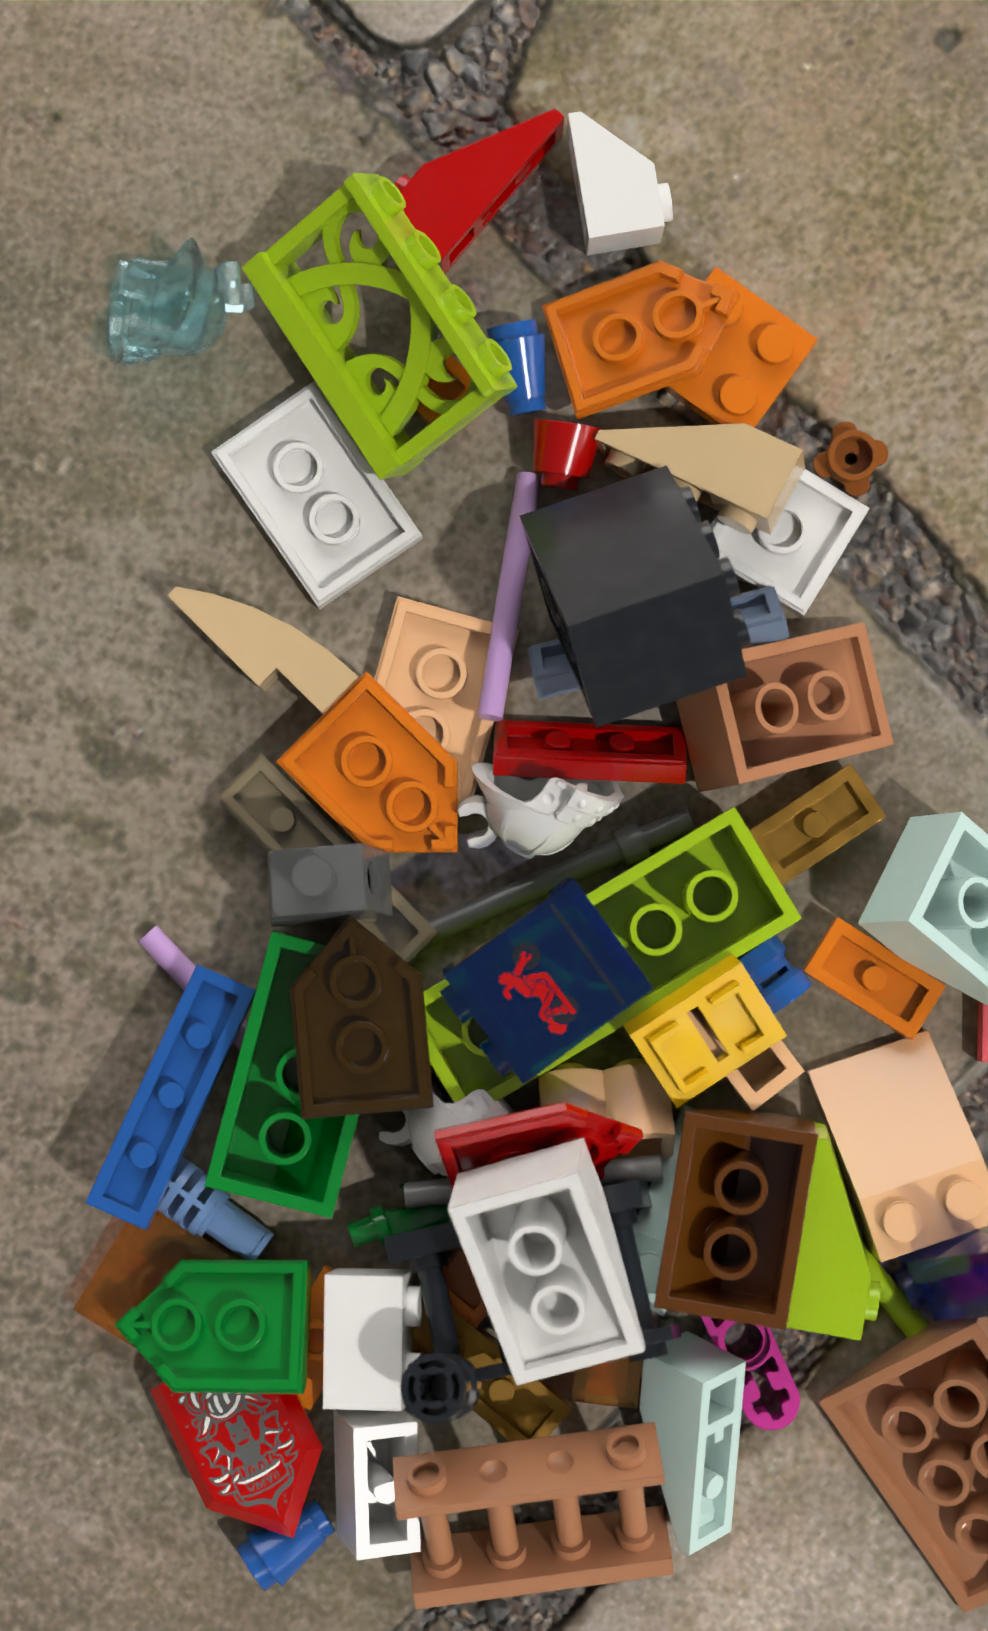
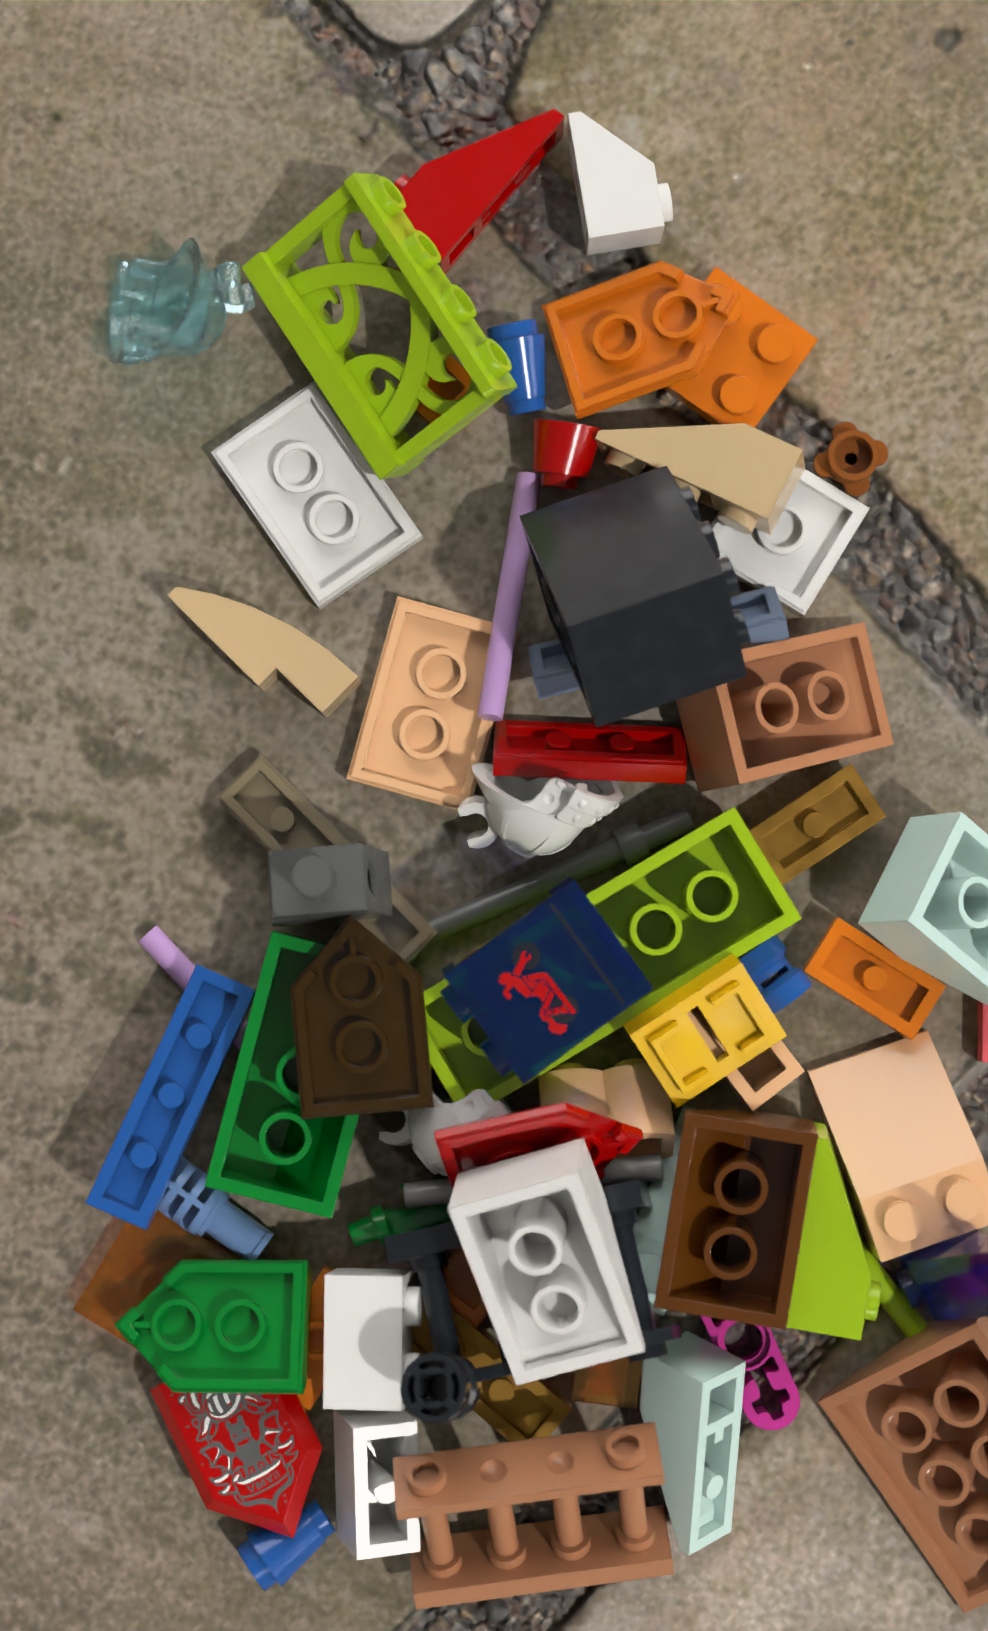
(379, 773): orange tile -> none

